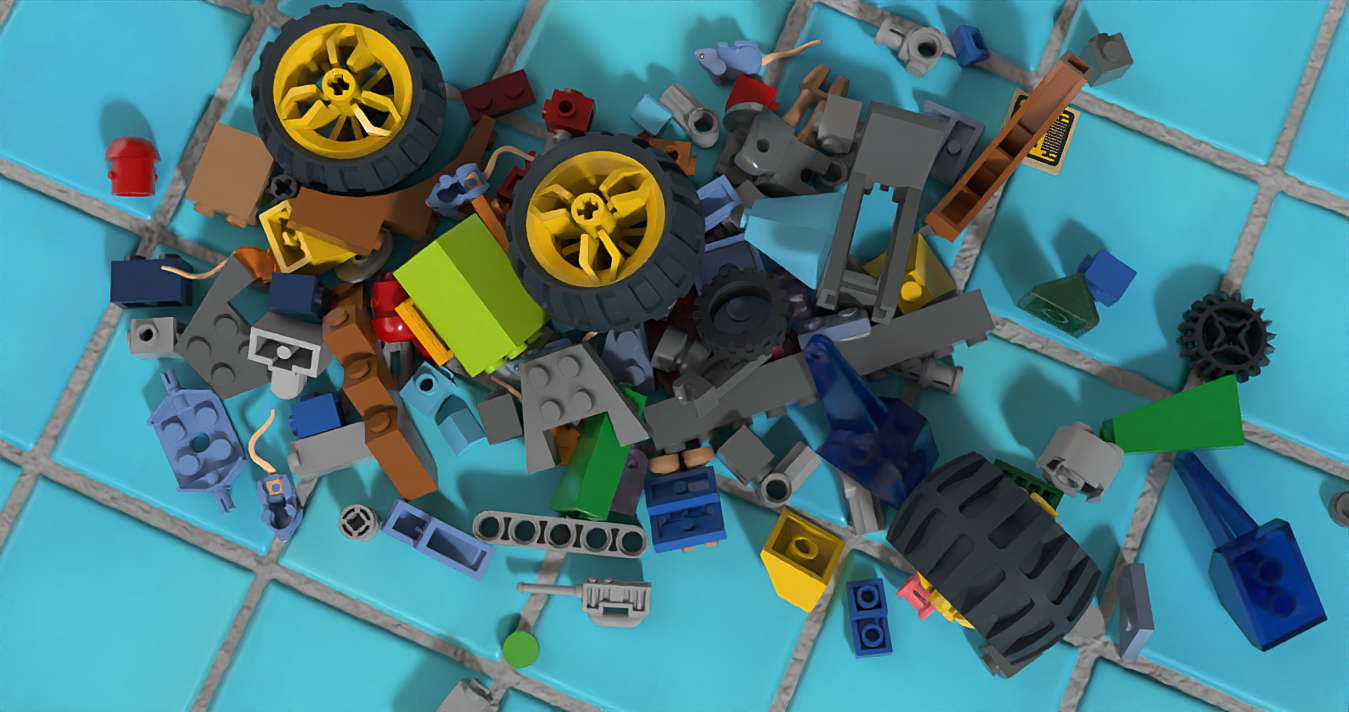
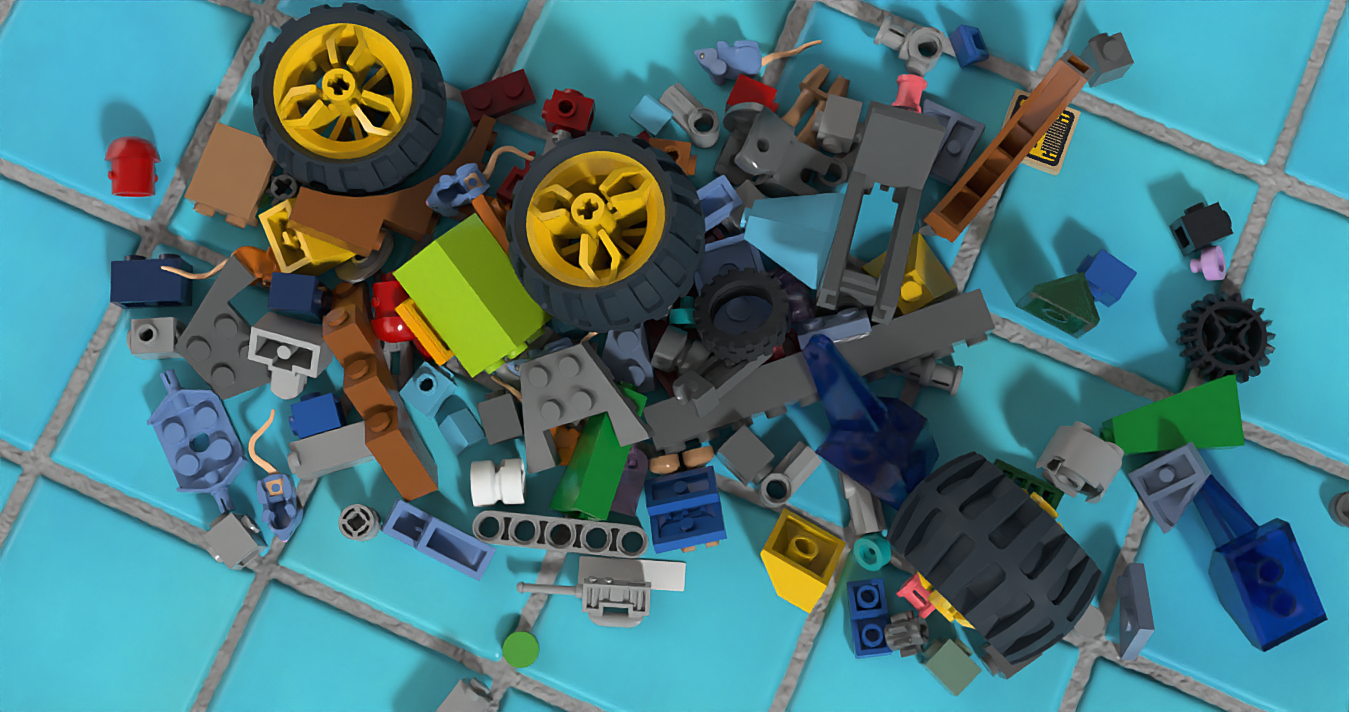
(234, 540): none -> light grey brick
(498, 482): none -> white wheel
(661, 574): none -> white sticker
(683, 316): none -> teal tile
(872, 551): none -> teal tile
(907, 633): none -> dark grey gear
(909, 92): none -> coral bush
(950, 664): none -> sand green brick
(1170, 483): none -> sand blue wing
(1201, 227): none -> black brick
(1211, 263): none -> lavender tile

